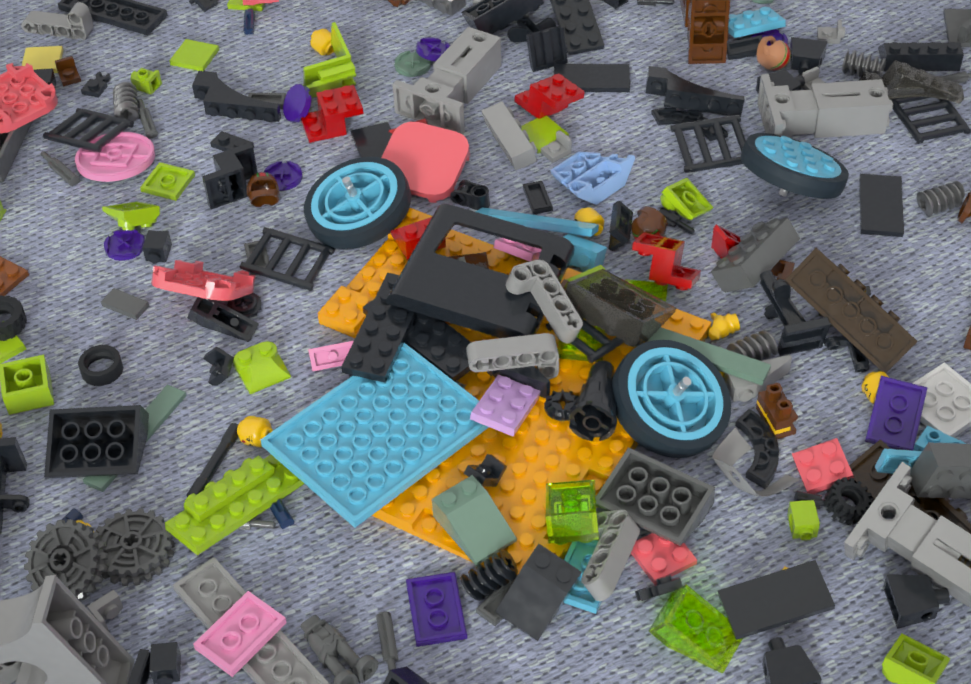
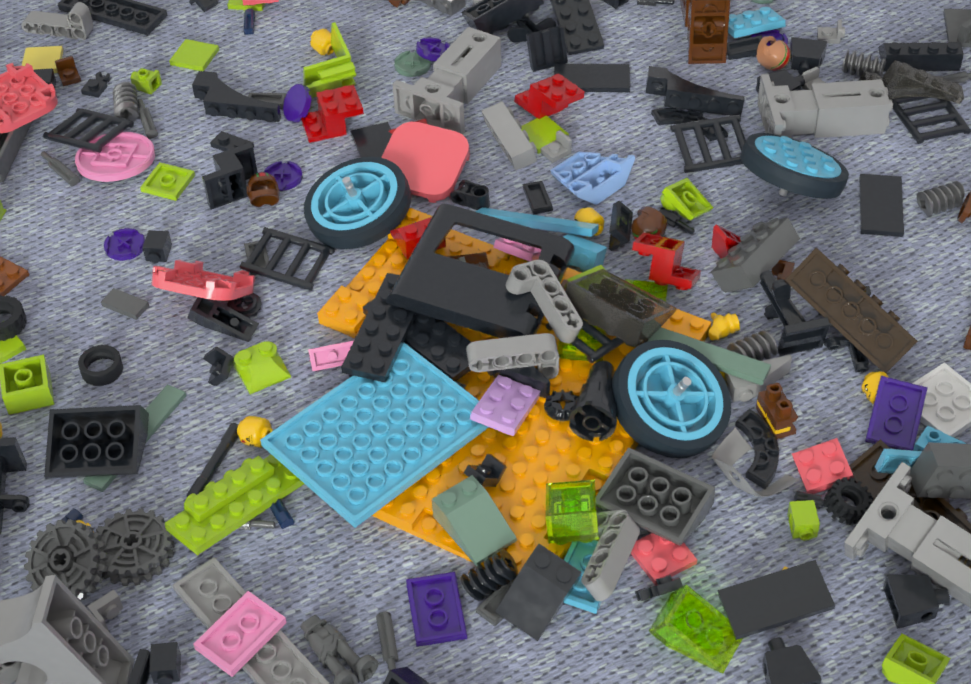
(133, 214): lime slope -> none

